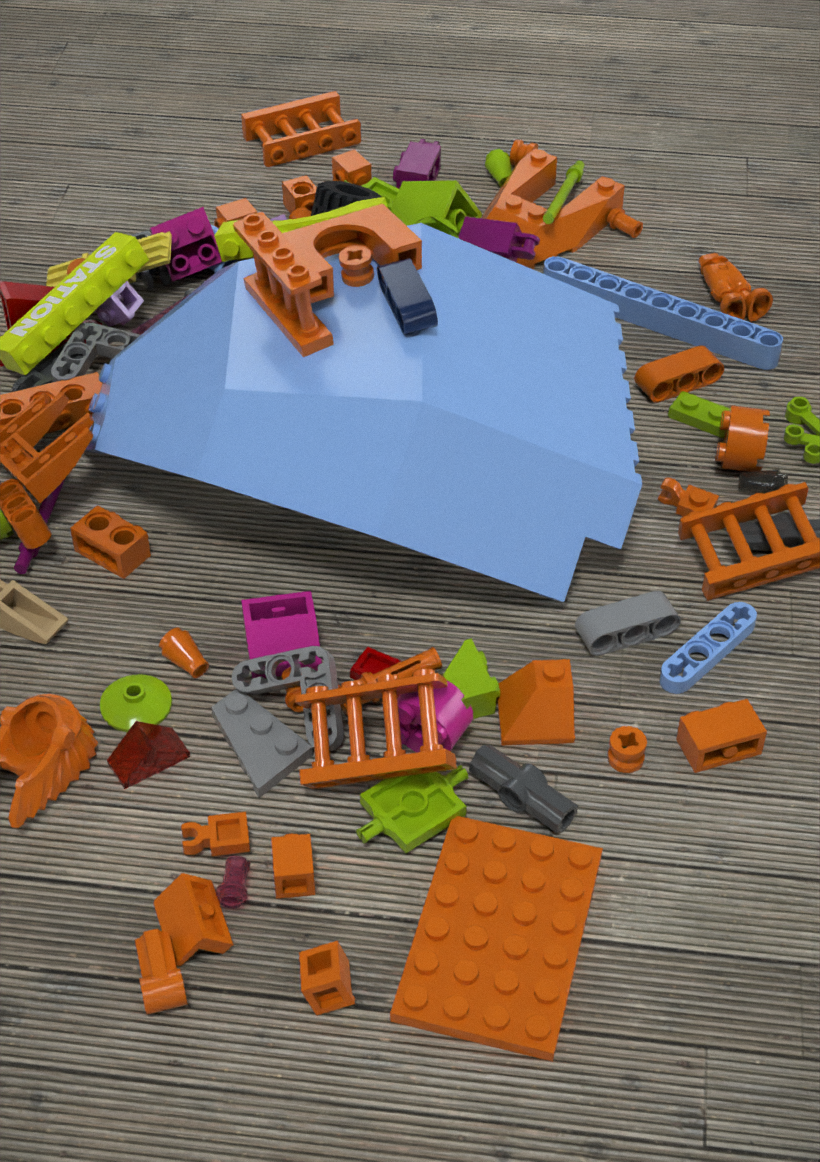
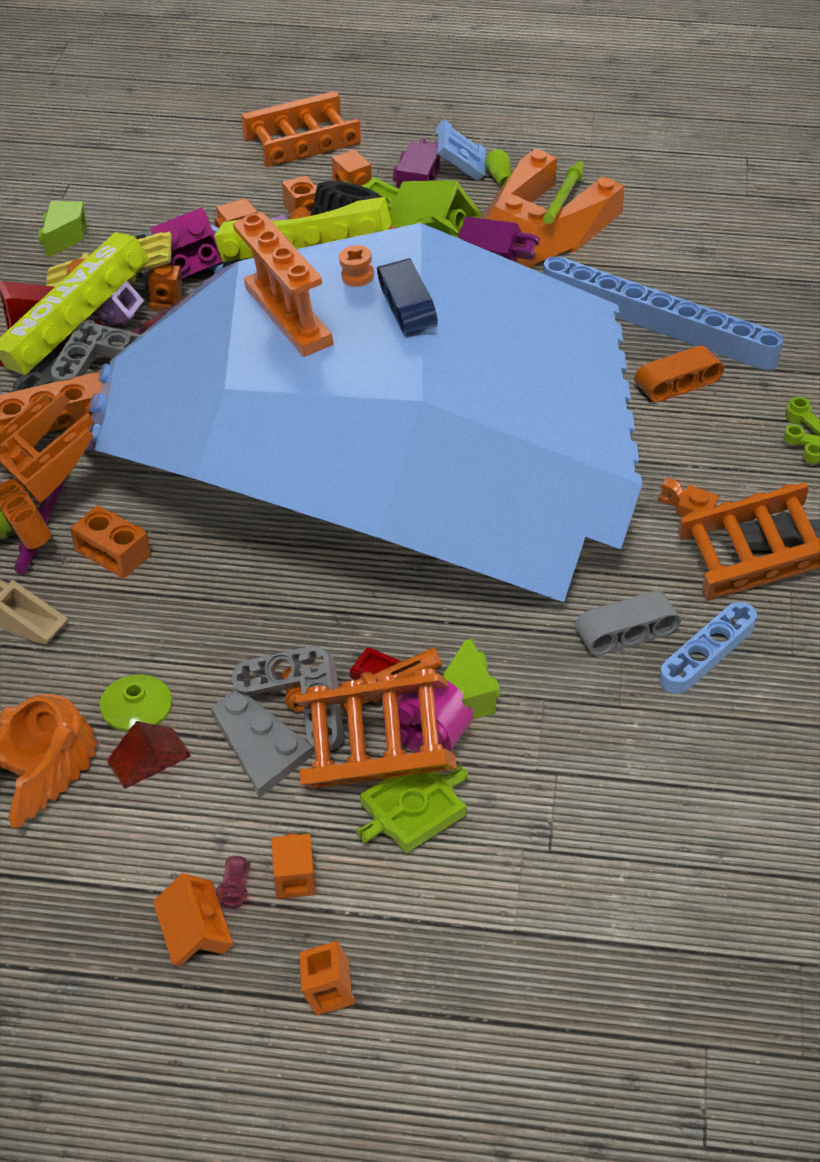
(63, 226): none -> lime slope
(160, 980): orange piece -> none
(164, 286): none -> orange brick
(182, 650): orange cone -> none
(223, 835): orange plate -> none
(279, 626): dark pink slope -> none
(370, 227): orange arch -> none
(460, 151): none -> light blue plate
(498, 938): orange plate -> none
(519, 150): orange wheel -> none
(523, 788): dark grey piece -> none
(537, 704): orange slope -> none
(623, 222): orange pin -> none
(630, 758): orange wheel -> none
(697, 413): lime hinge -> none
(721, 735): orange brick -> none
(732, 289): orange piece -> none
(743, 438): orange brick -> none
(762, 481): clear smoke cone -> none

